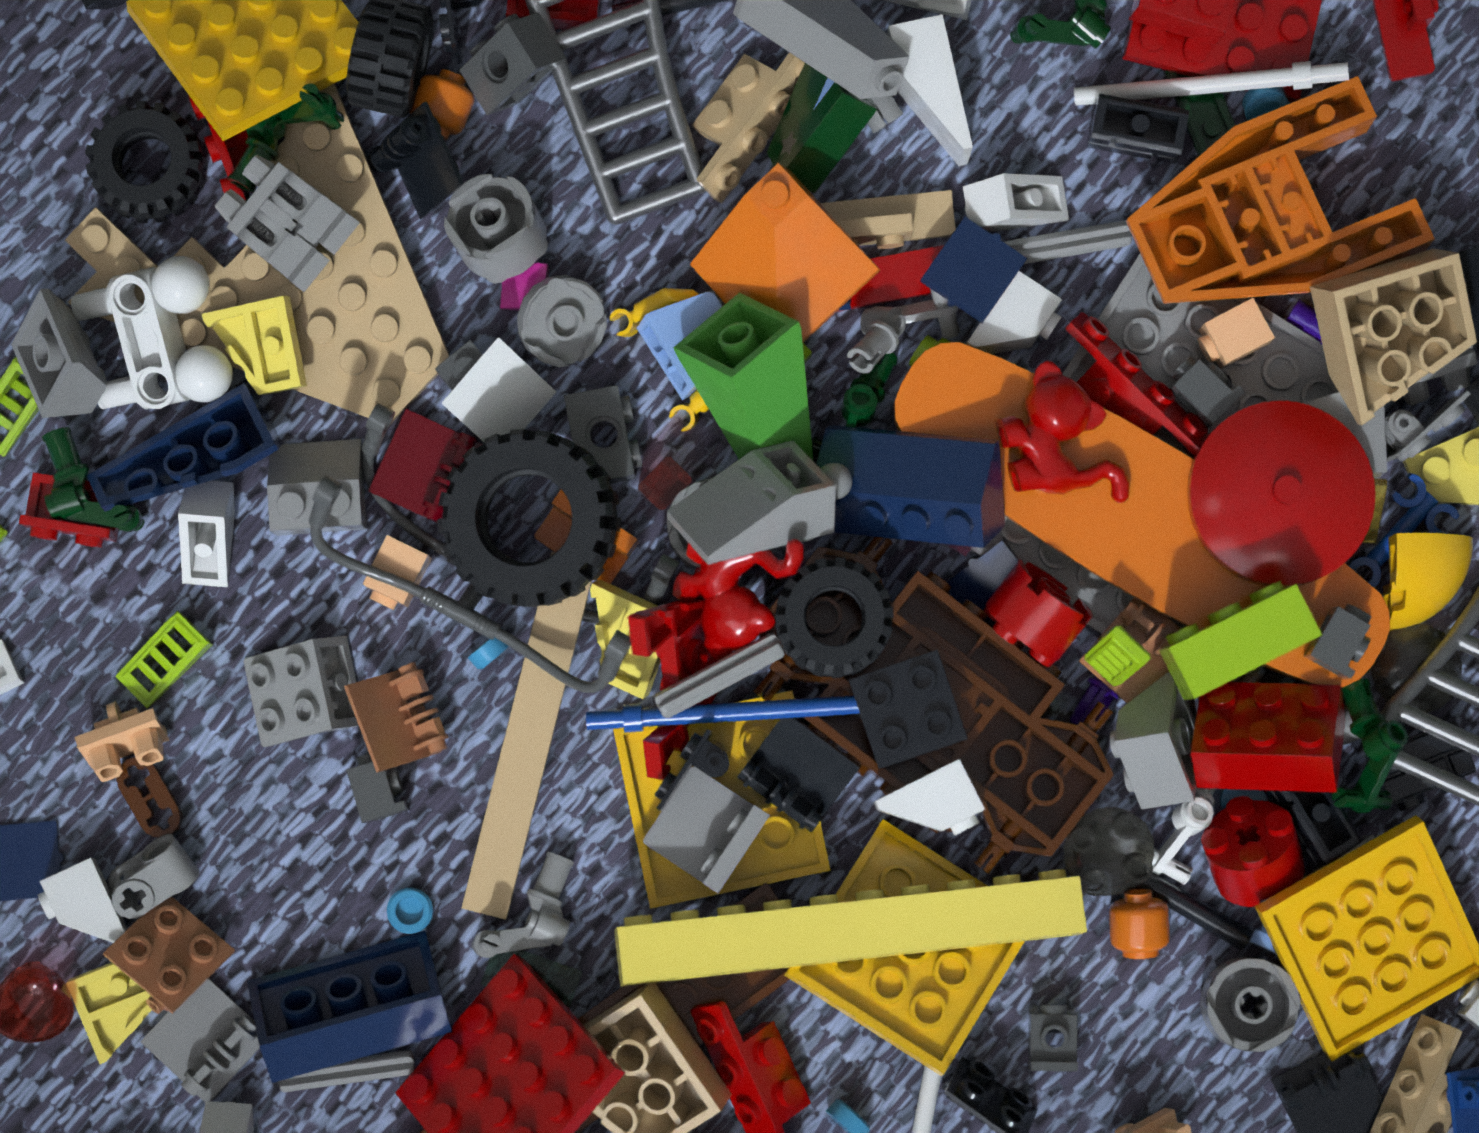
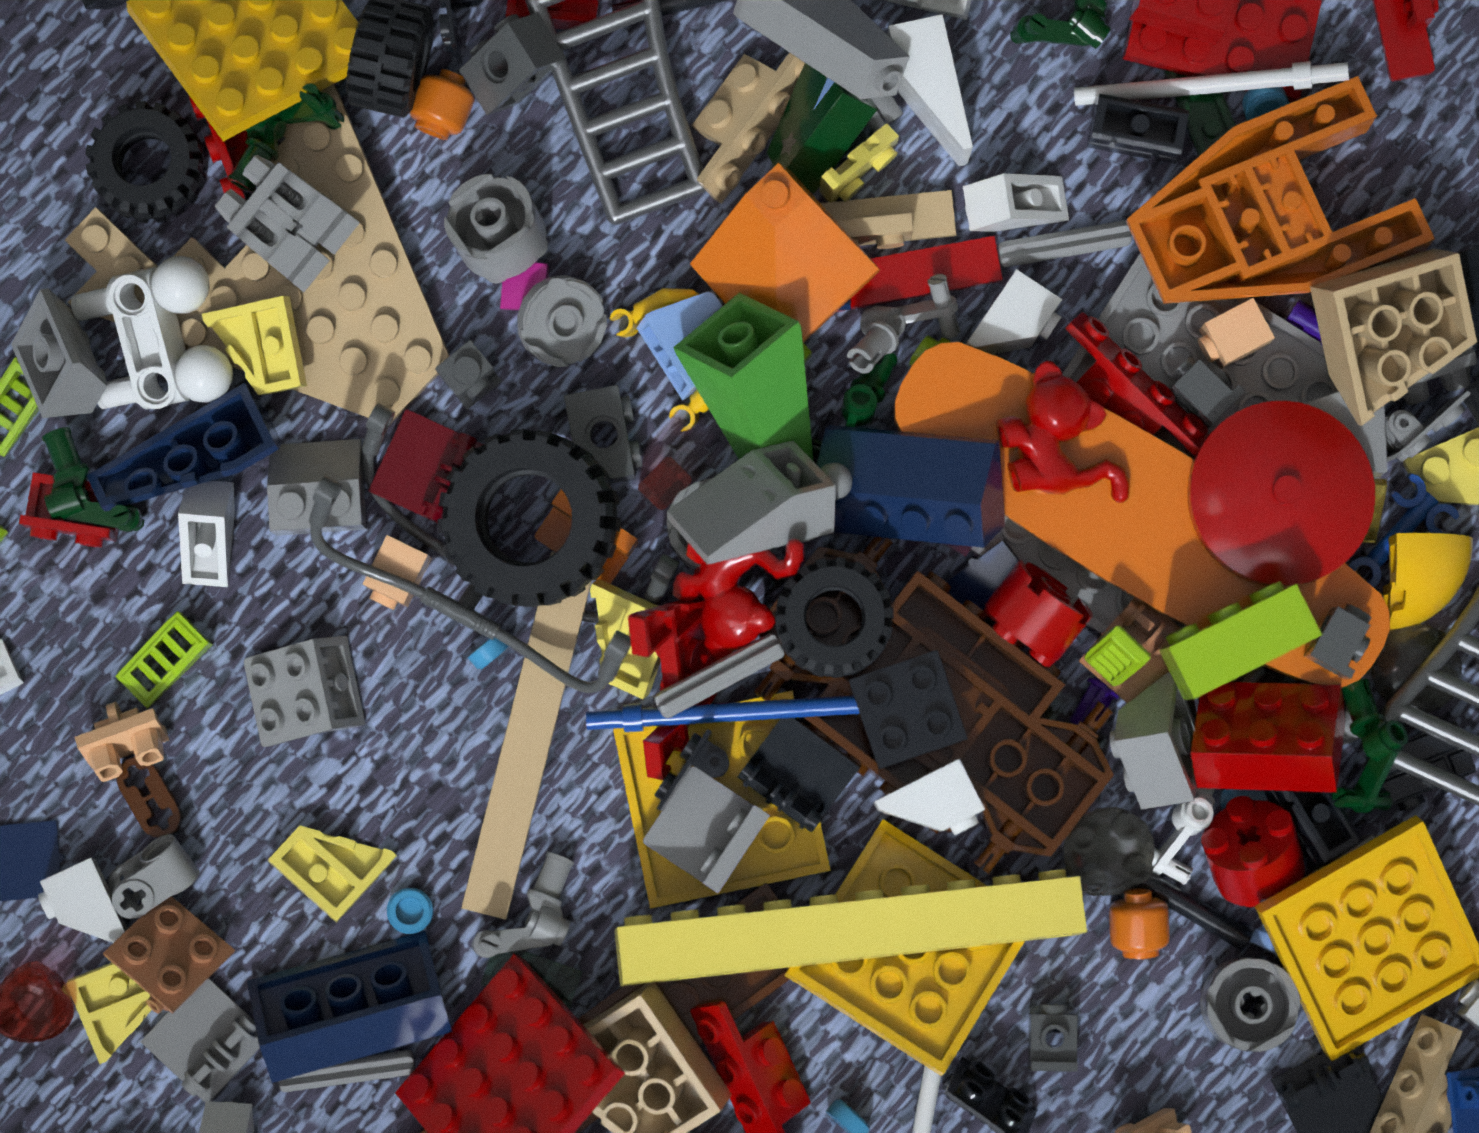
(330, 868): none -> light yellow wing
(375, 791): dark grey brick -> none
(395, 718): nougat hinge -> none
(421, 159): black hinge -> none
(498, 393): white sticker -> none
(874, 152): none -> light yellow wing
(973, 269): dark blue piece -> none

